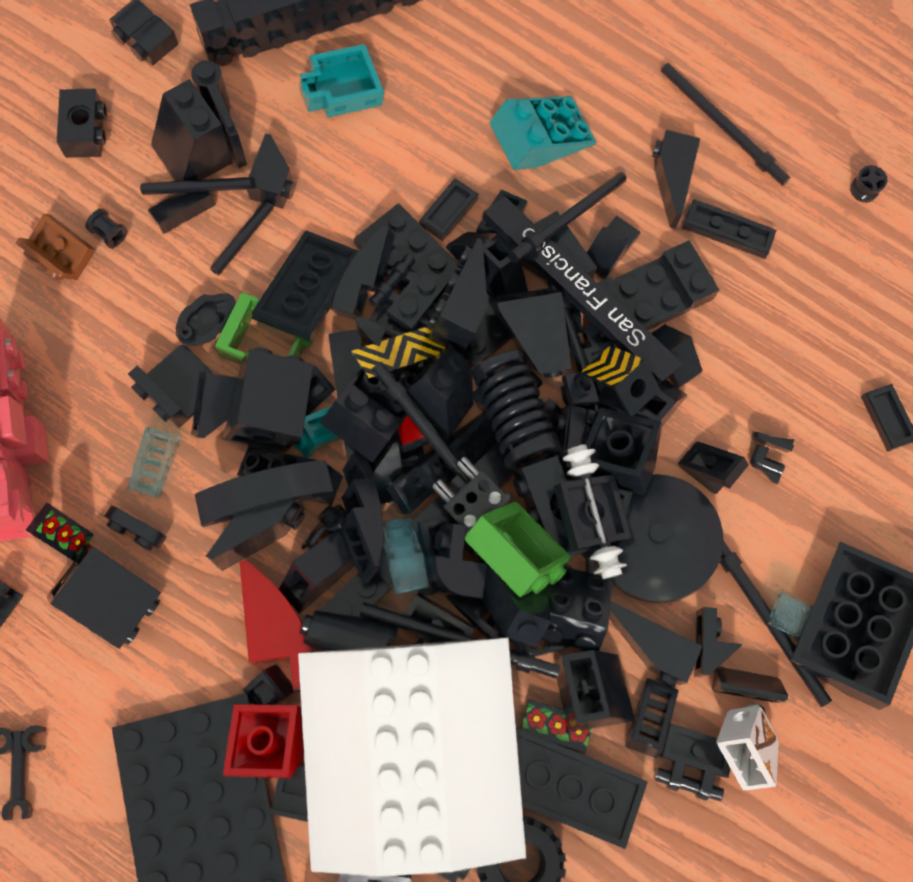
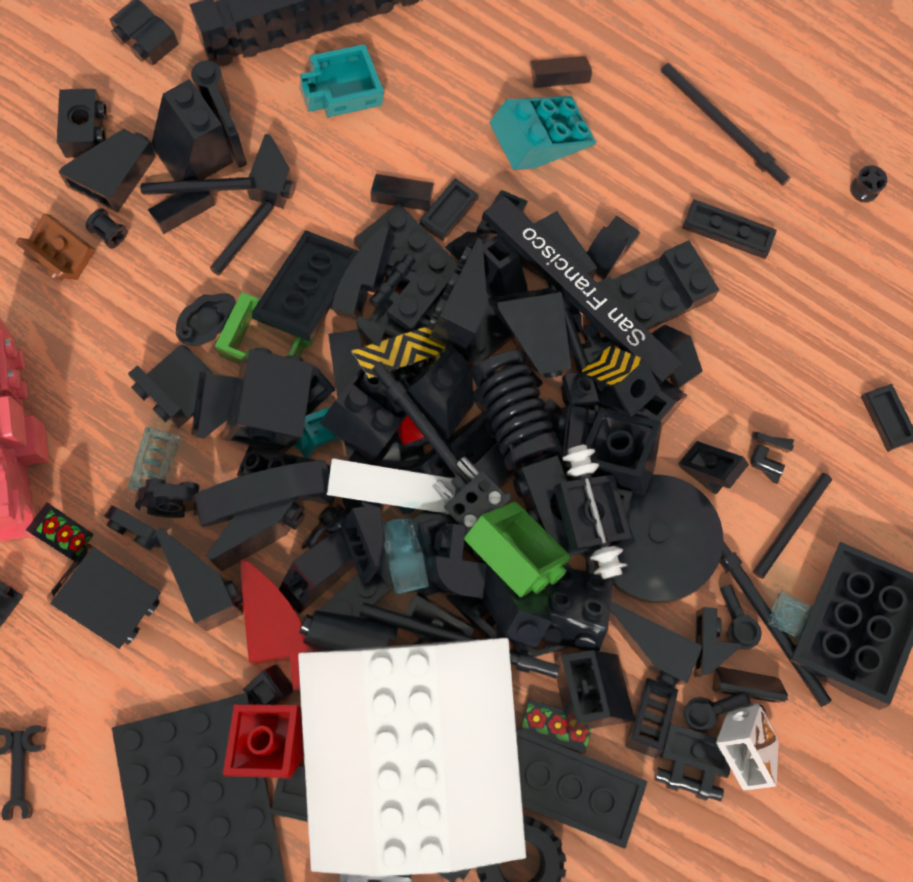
(110, 169): none -> black slope
(167, 499): none -> black plate
(204, 590): none -> black slope
(387, 486): none -> white sticker
(407, 192): none -> black slope
(535, 240): black bar -> none
(560, 71): none -> black slope
(674, 170): black slope -> none
(703, 714): none -> black plate
(743, 628): none -> black plate
(792, 525): none -> black bar

